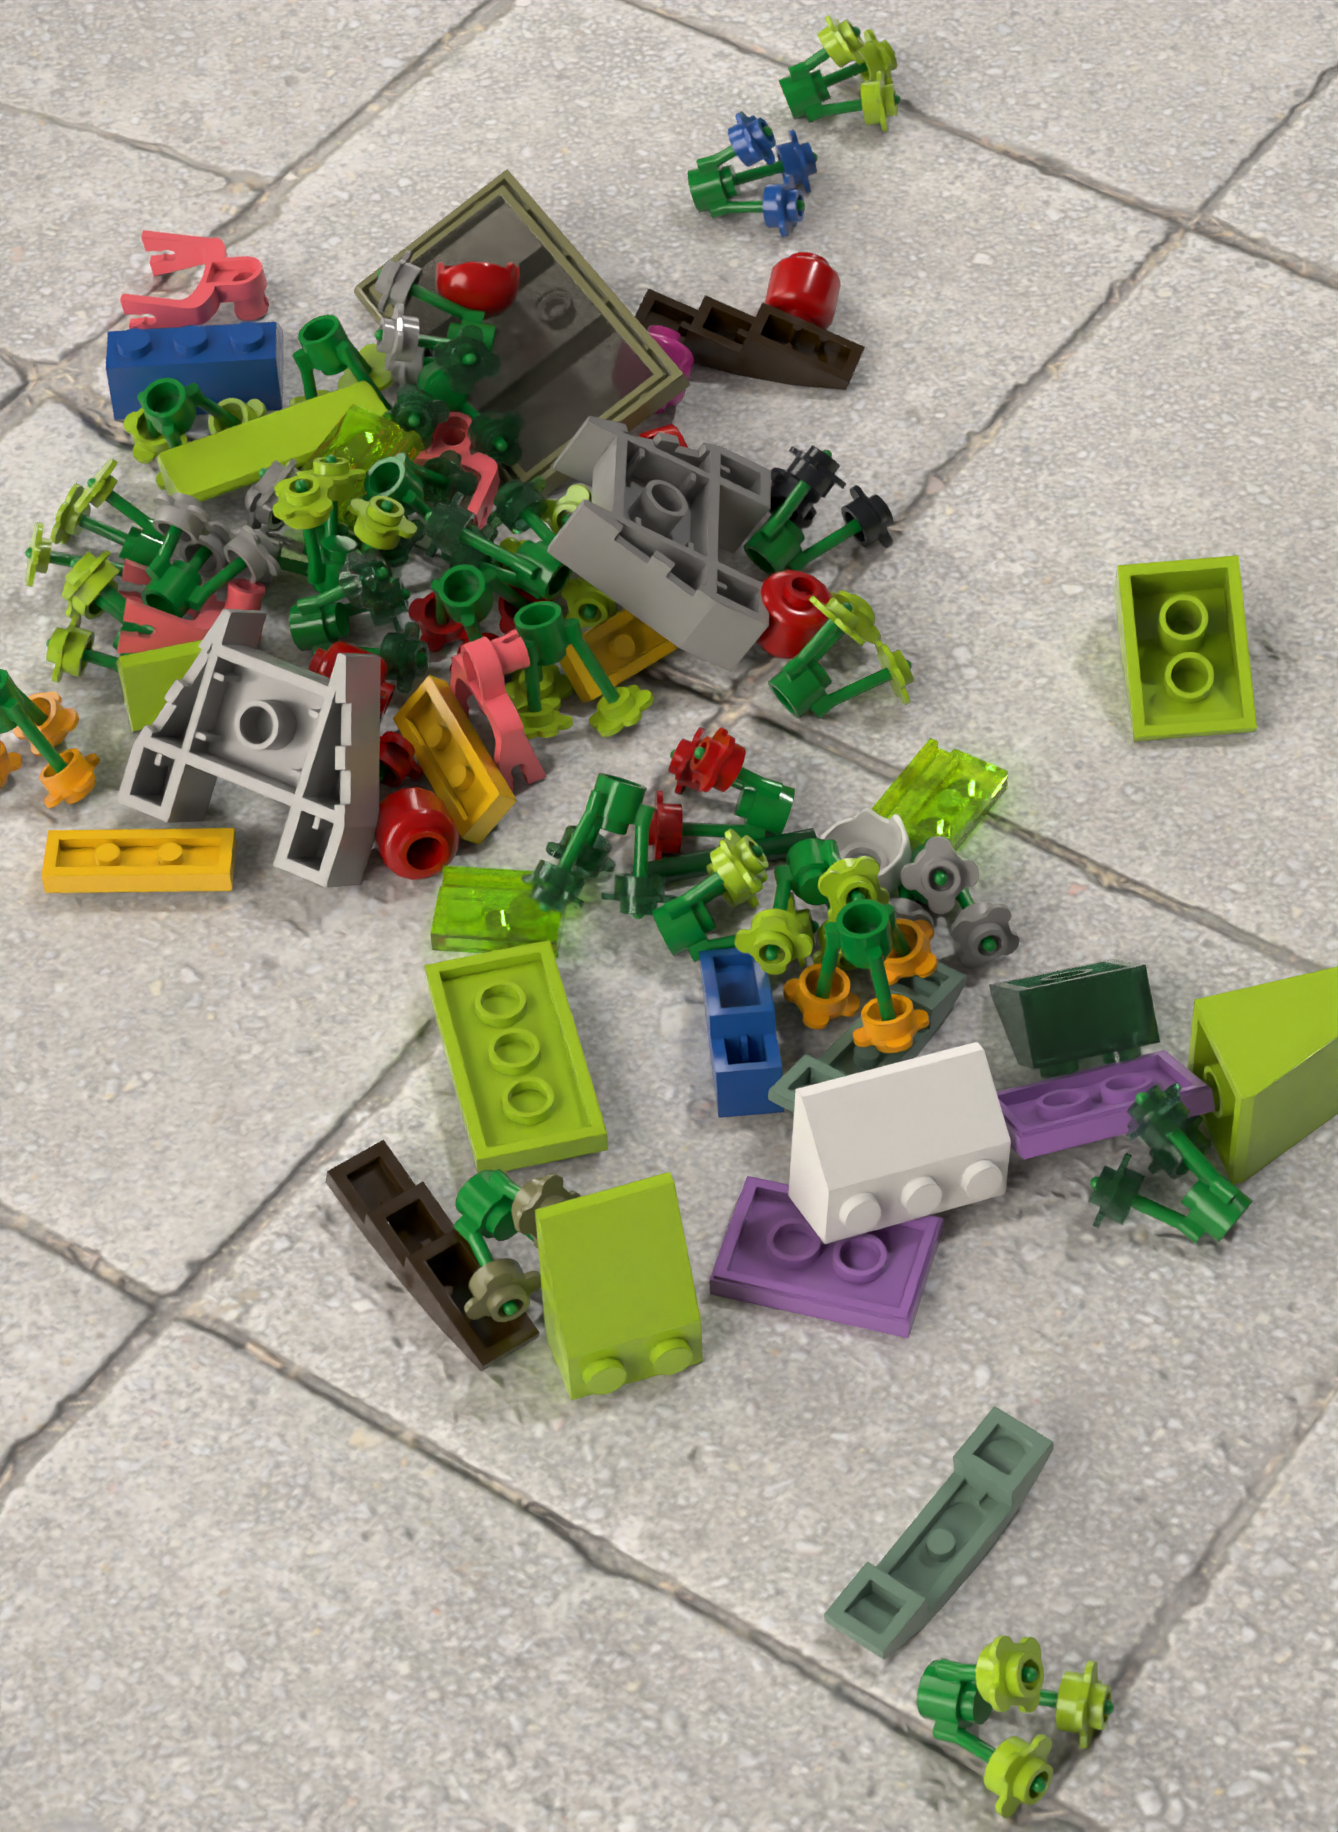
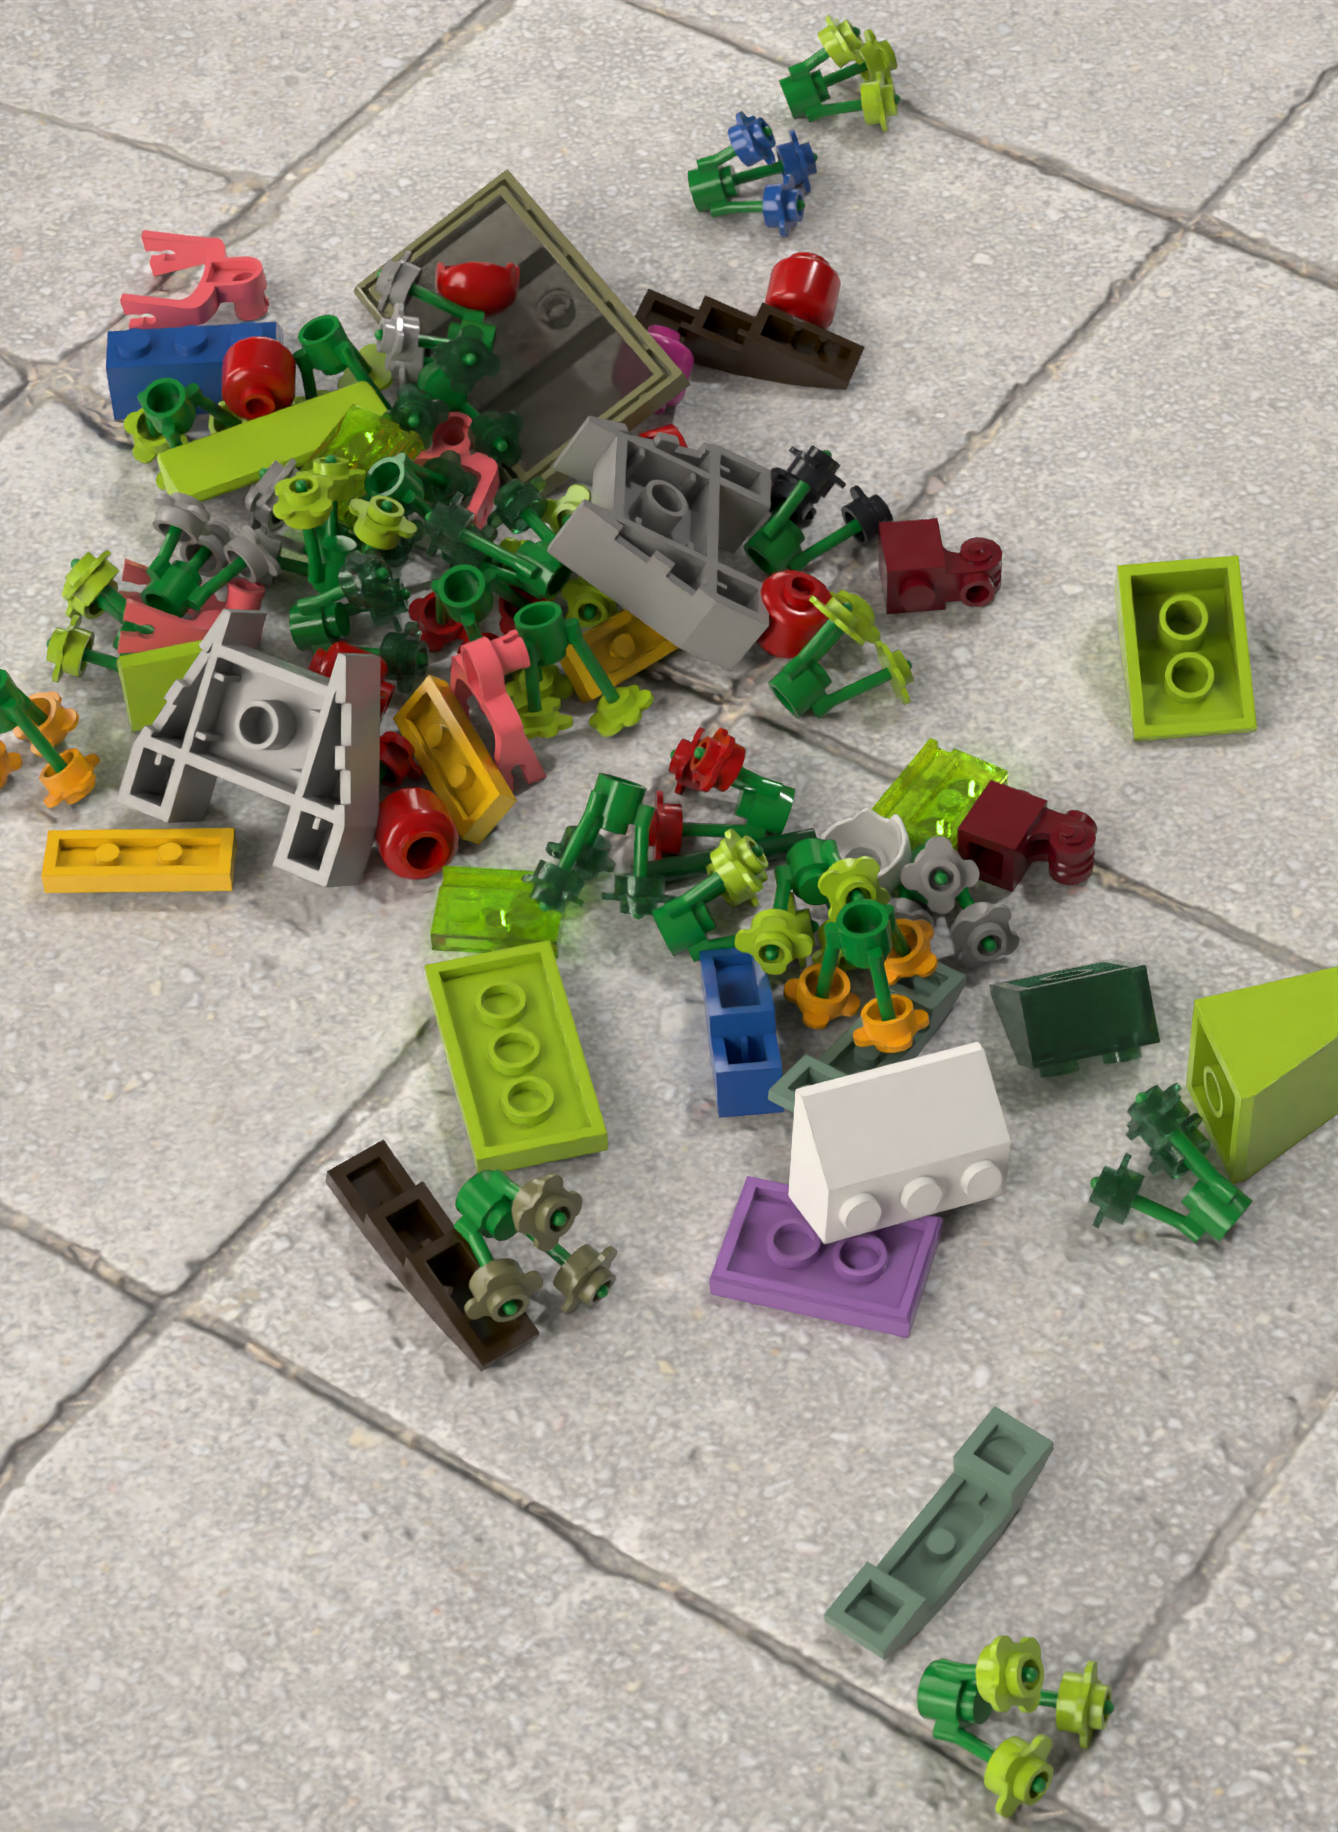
(73, 517): plant -> none
(258, 377): none -> red head
(618, 1286): lime slope -> none
(924, 575): none -> dark red brick
(1014, 829): none -> dark red brick
(1092, 1103): medium lavender tile -> none

